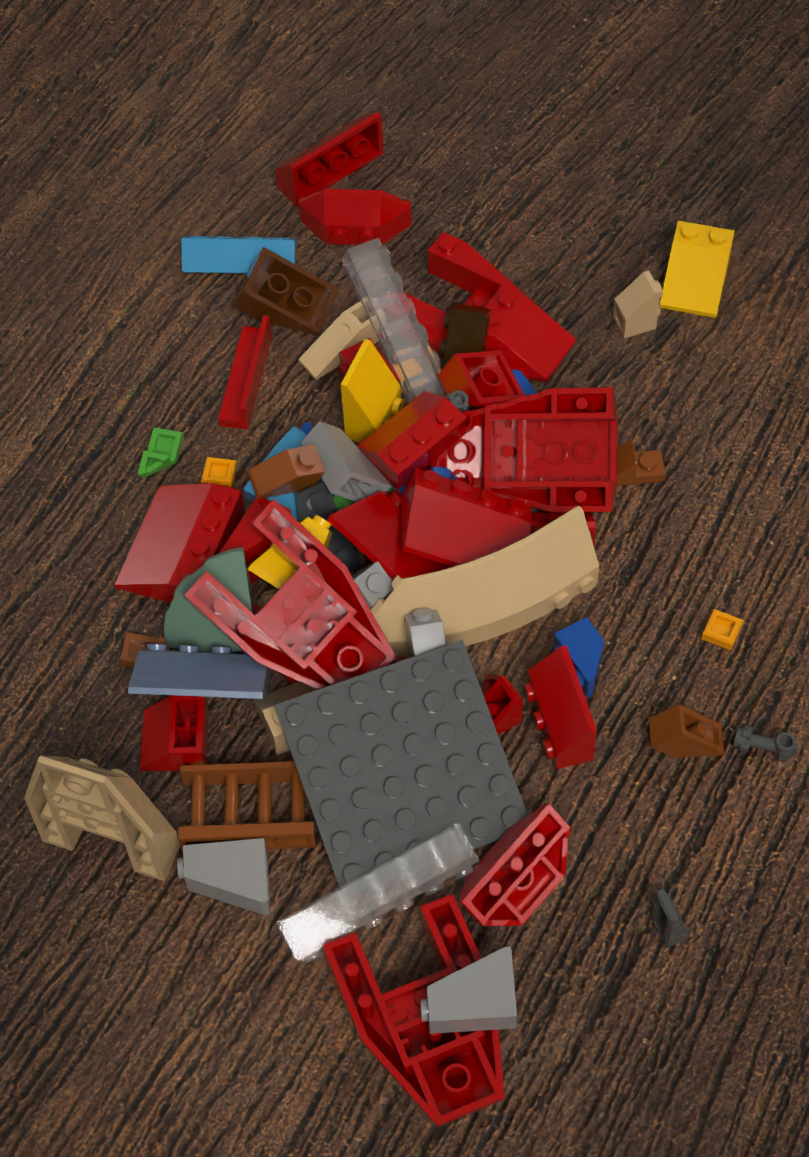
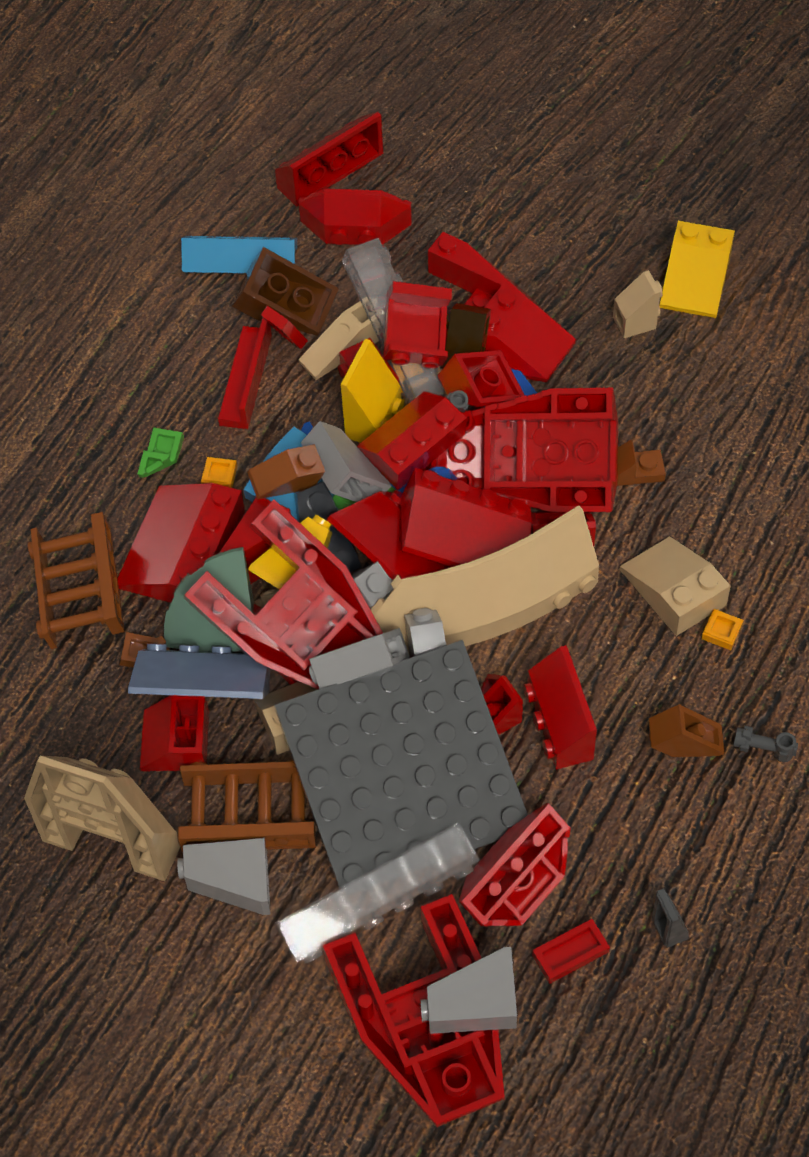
(105, 587): none -> dark orange fence
(284, 327): none -> red tile
(358, 659): none -> light grey slope
(416, 324): none -> red panel
(570, 951): none -> red tile
(585, 651): blue slope -> none
(677, 584): none -> tan slope

